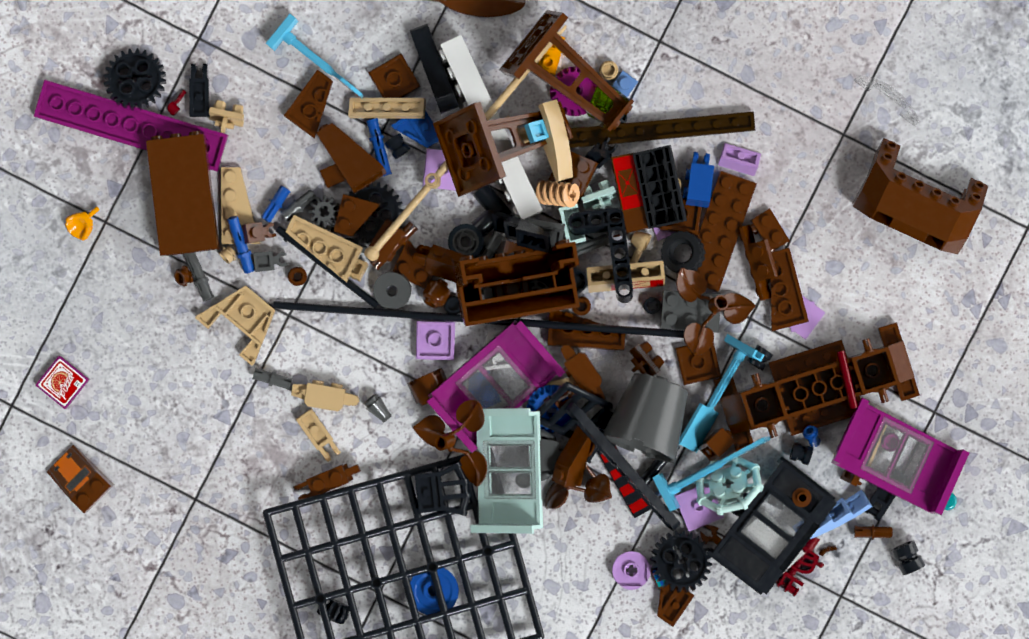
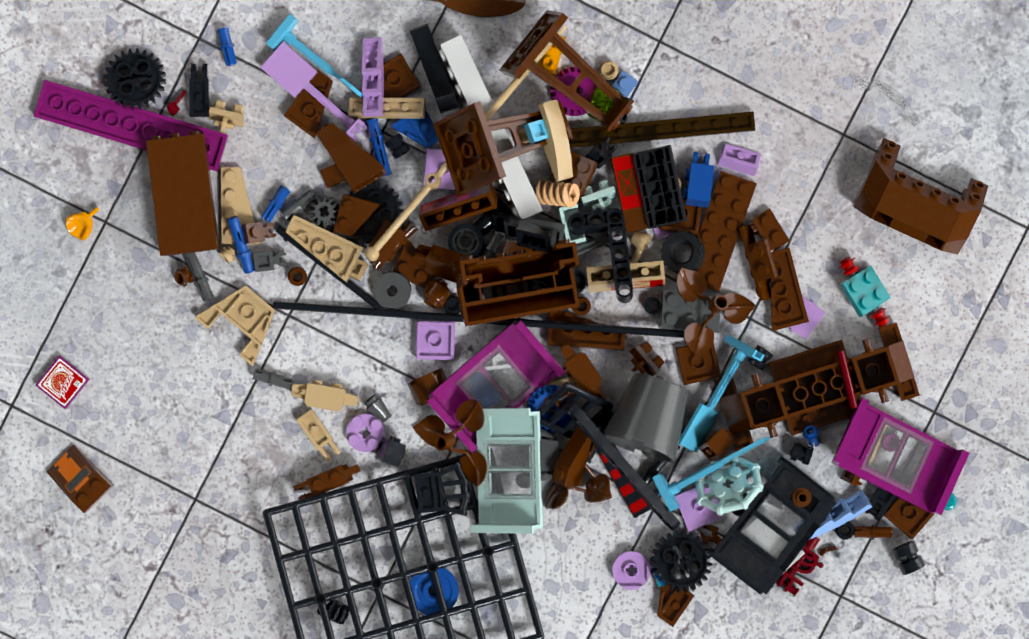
(227, 46): none -> blue axle
(295, 74): none -> lavender piece
(371, 441): none -> lavender plate
(373, 76): none -> lavender slope
(391, 451): none -> black brick
(455, 208): none -> reddish brown brick
(851, 530): none -> black plate
(865, 291): none -> teal plate
(907, 517): none -> reddish brown tile

